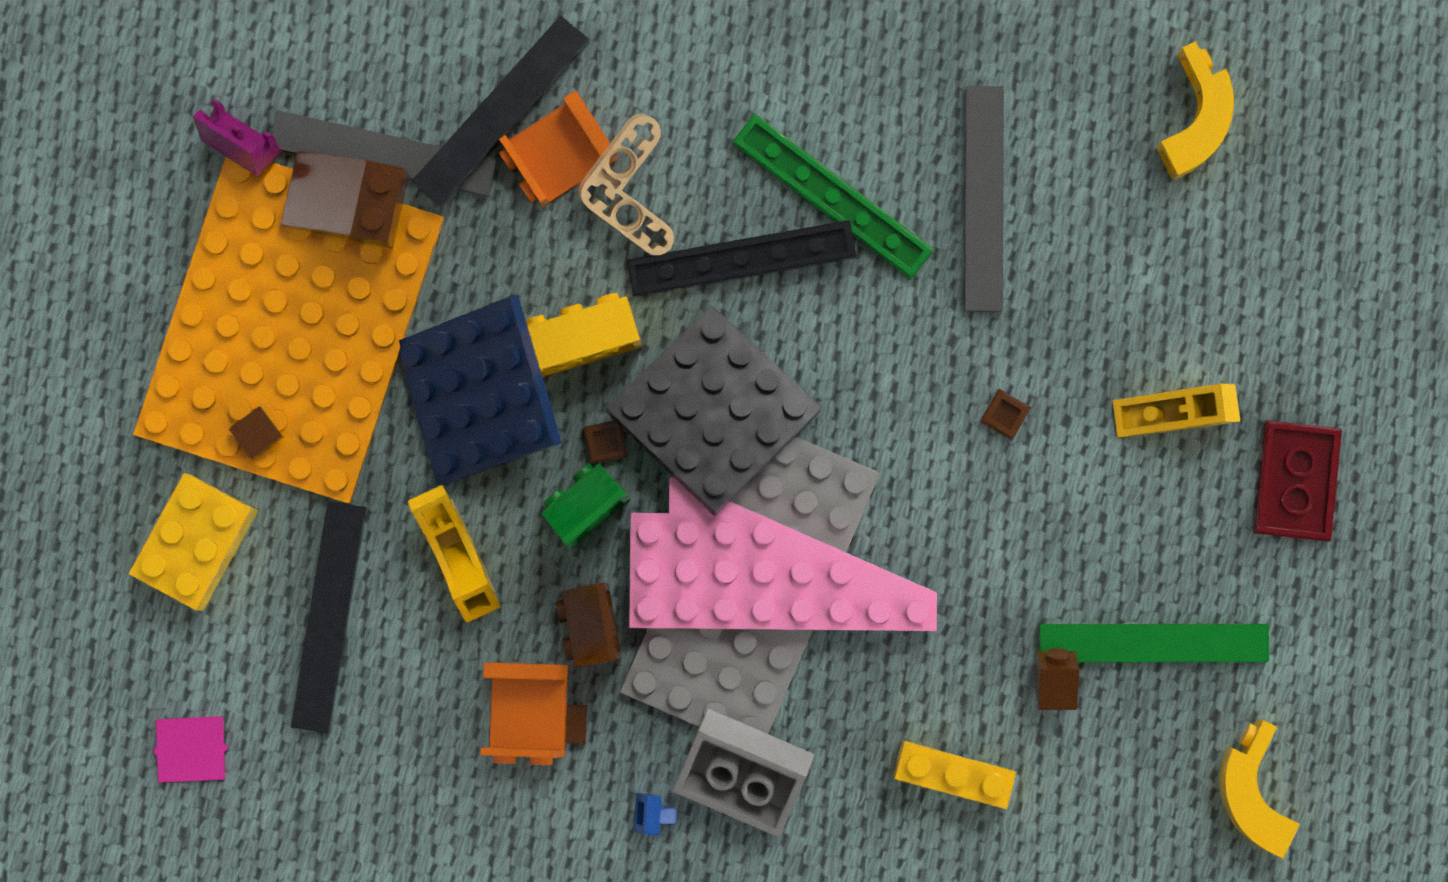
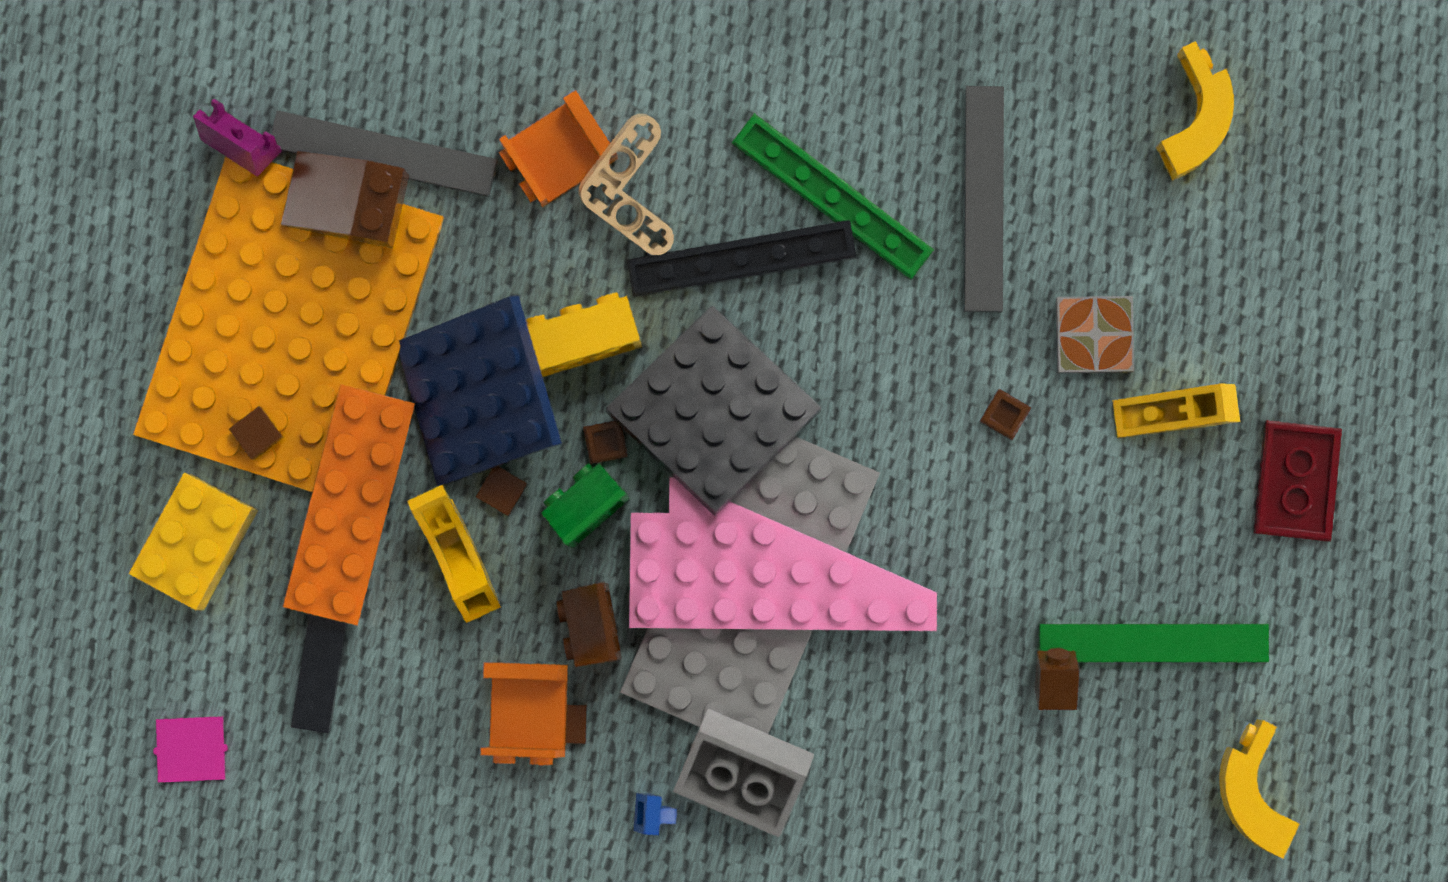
(348, 505): none -> orange plate
(500, 111): black tile -> none
(501, 490): none -> reddish brown tile
(954, 774): yellow arch -> none
(1095, 334): none -> tile

